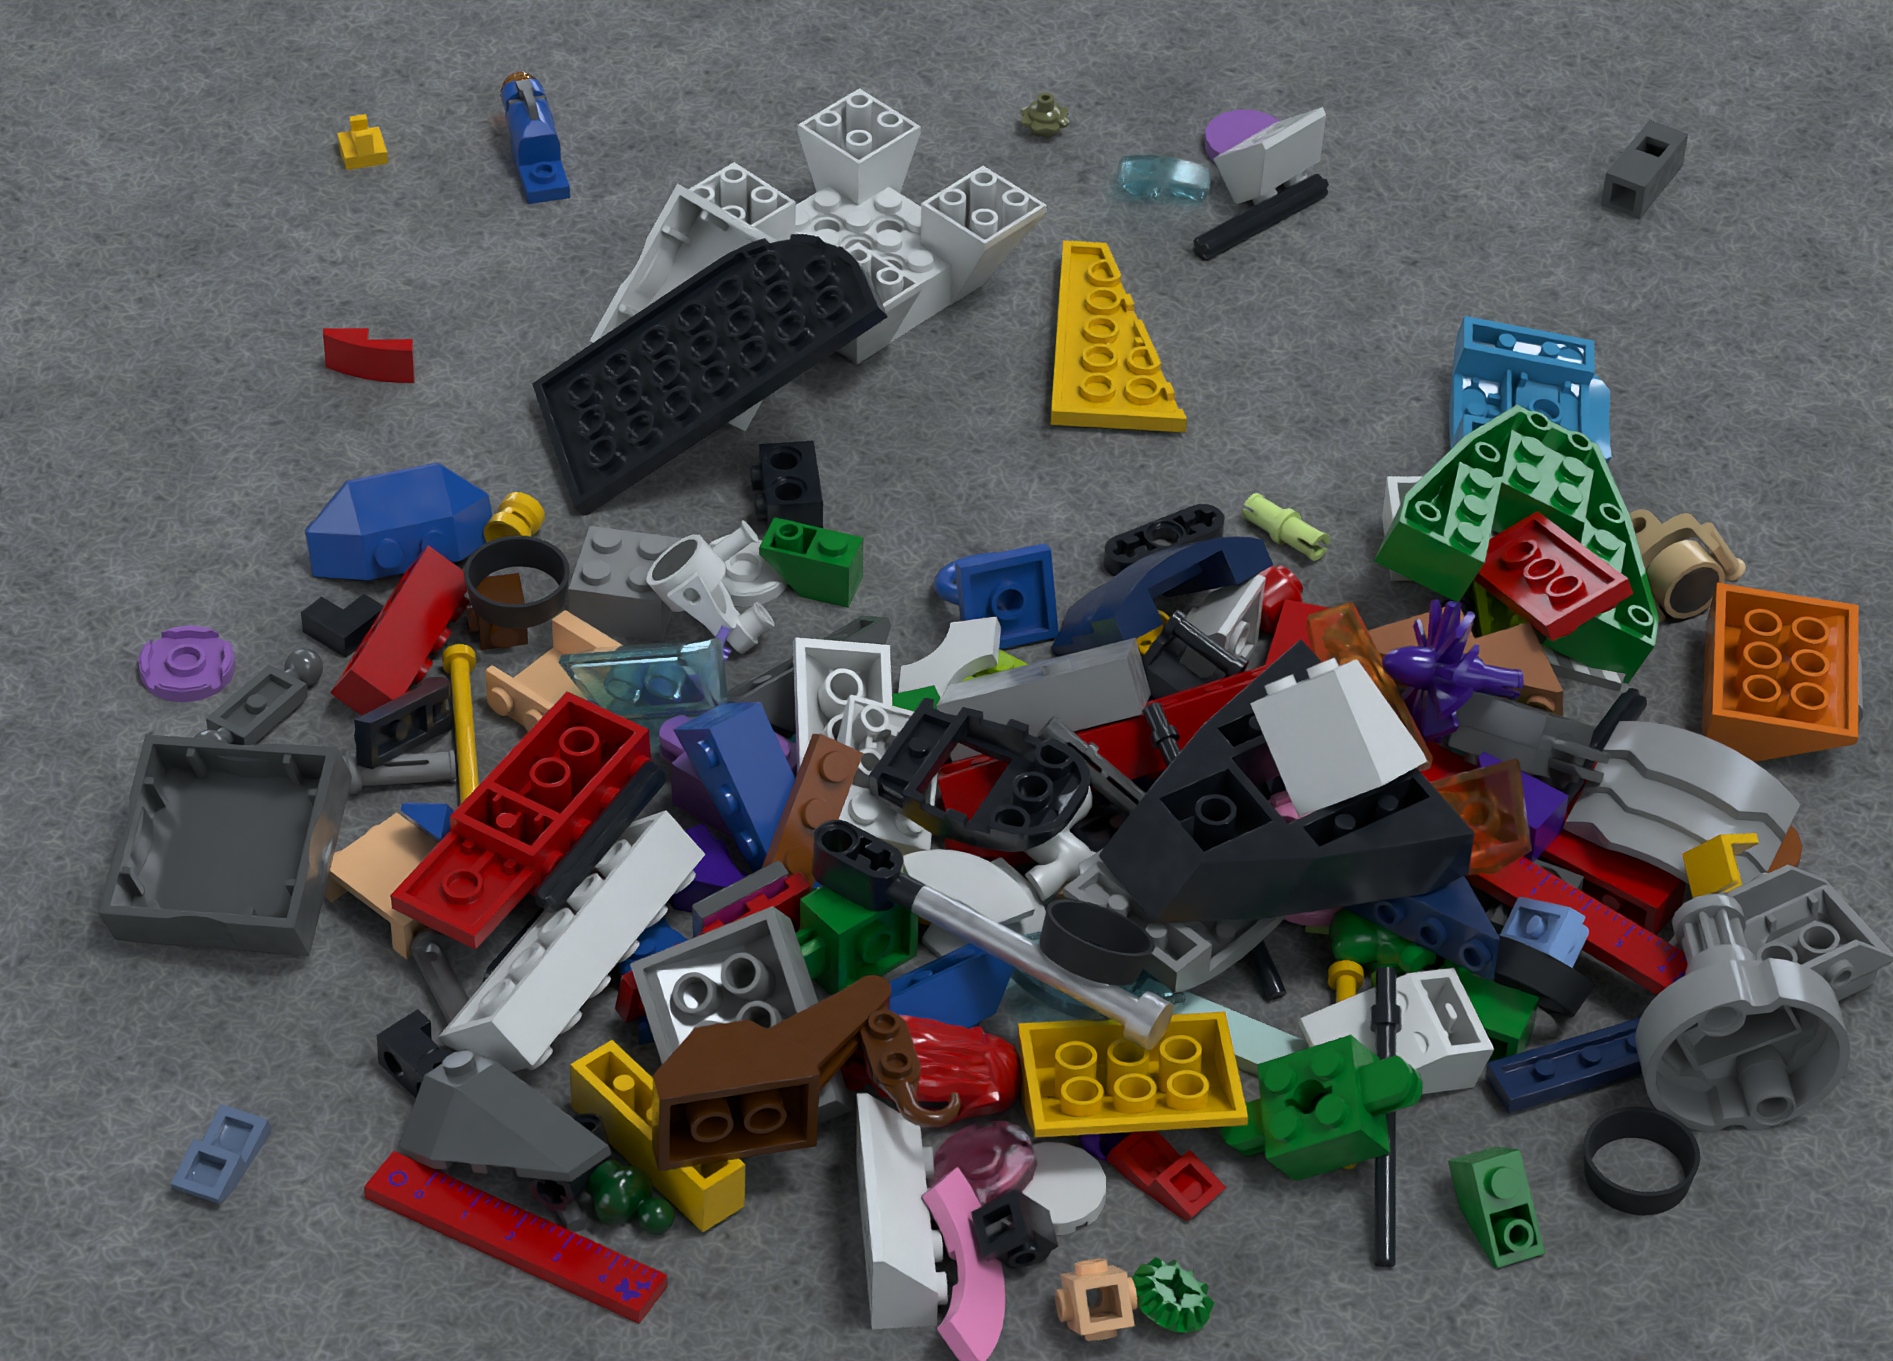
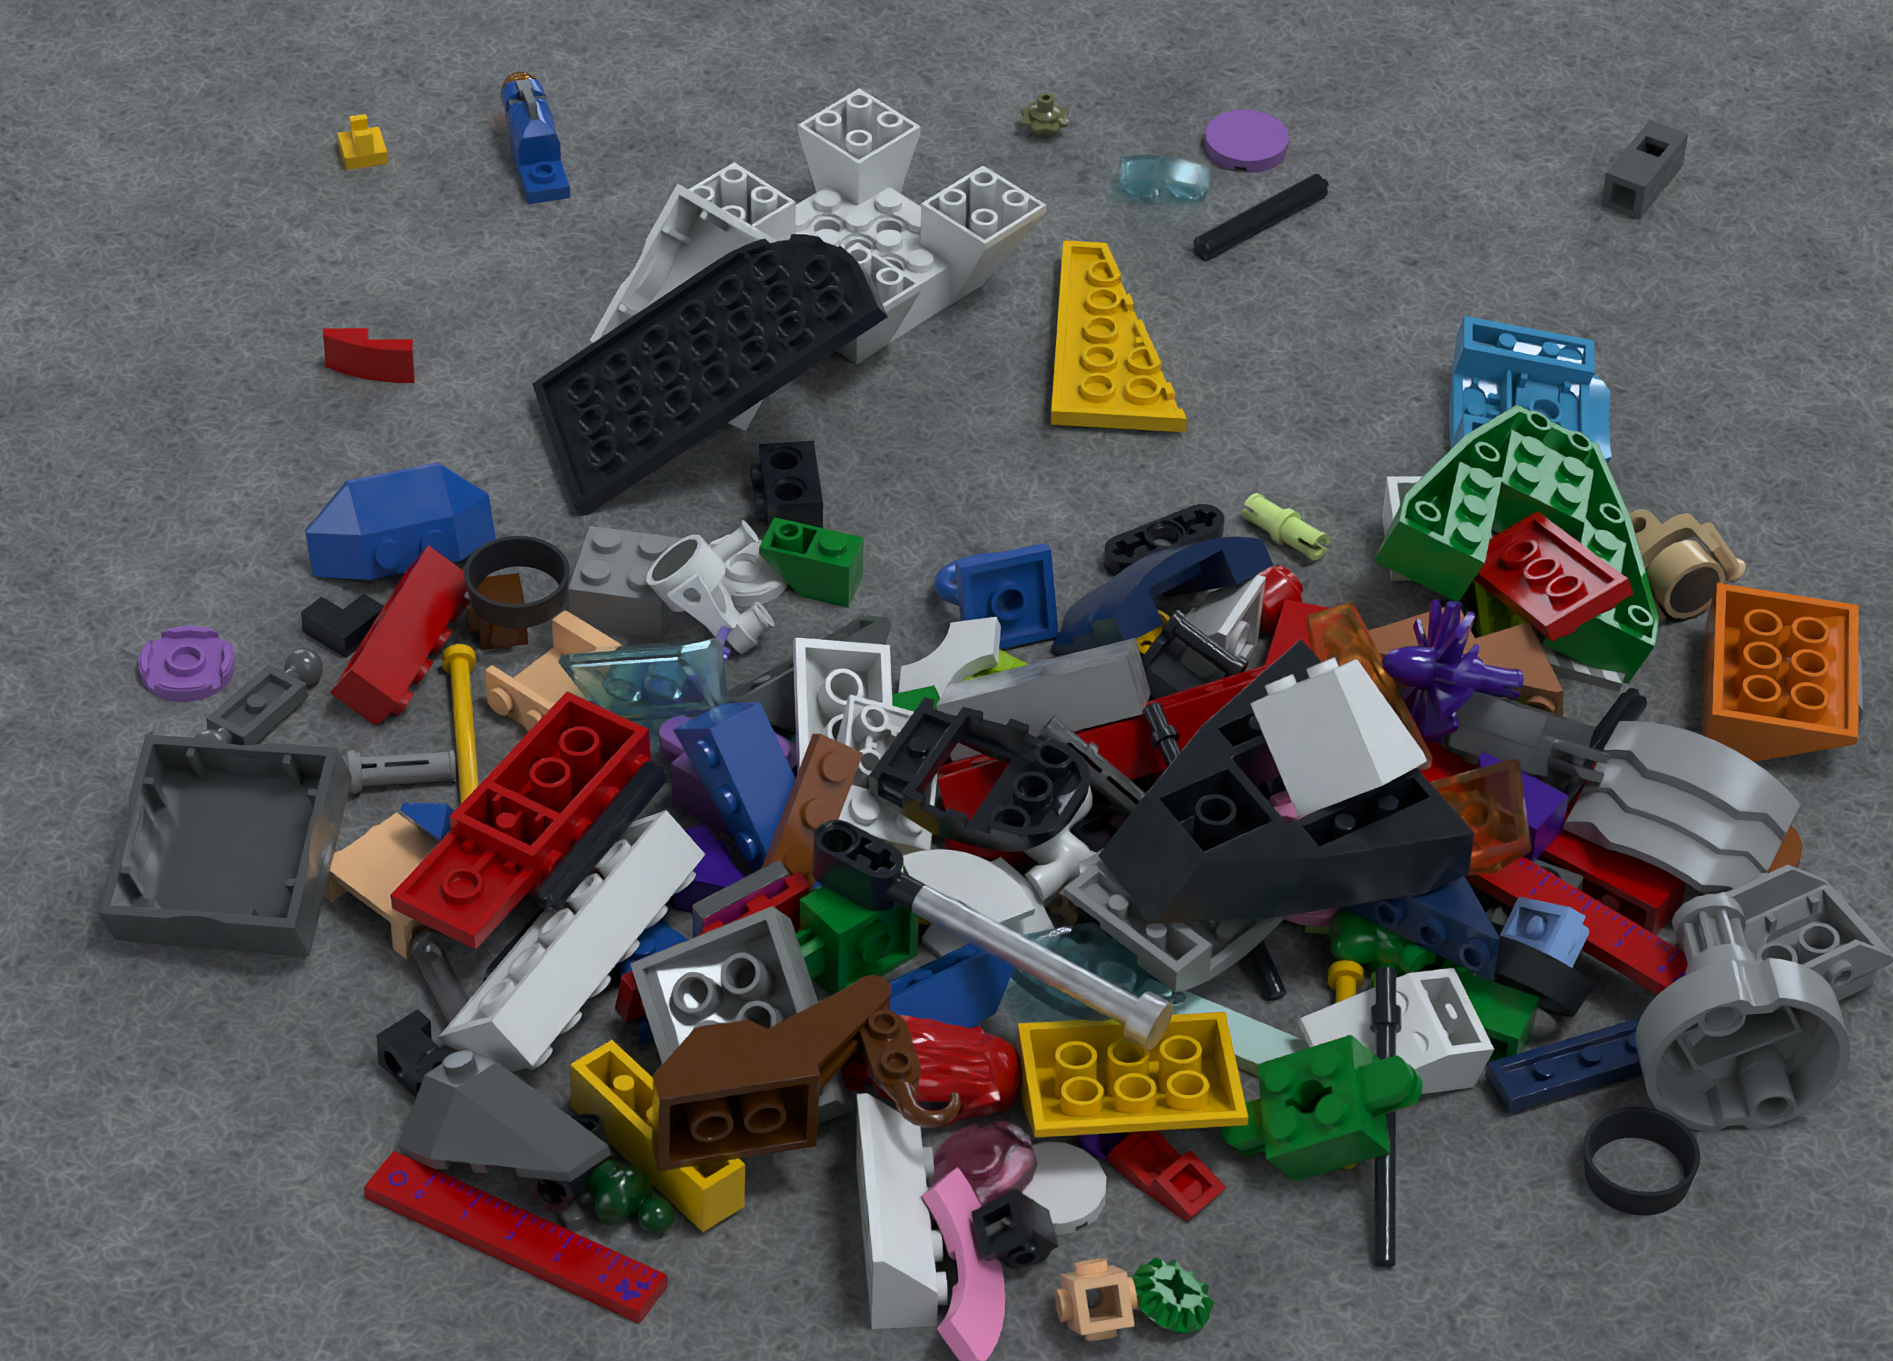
(223, 1156): sand blue slope -> none
(403, 723): black plate -> none
(516, 516): yellow wheel -> none
(1073, 921): black tyre -> none
(1273, 157): white slope -> none
(1498, 1204): green slope -> none
(1713, 864): yellow panel -> none

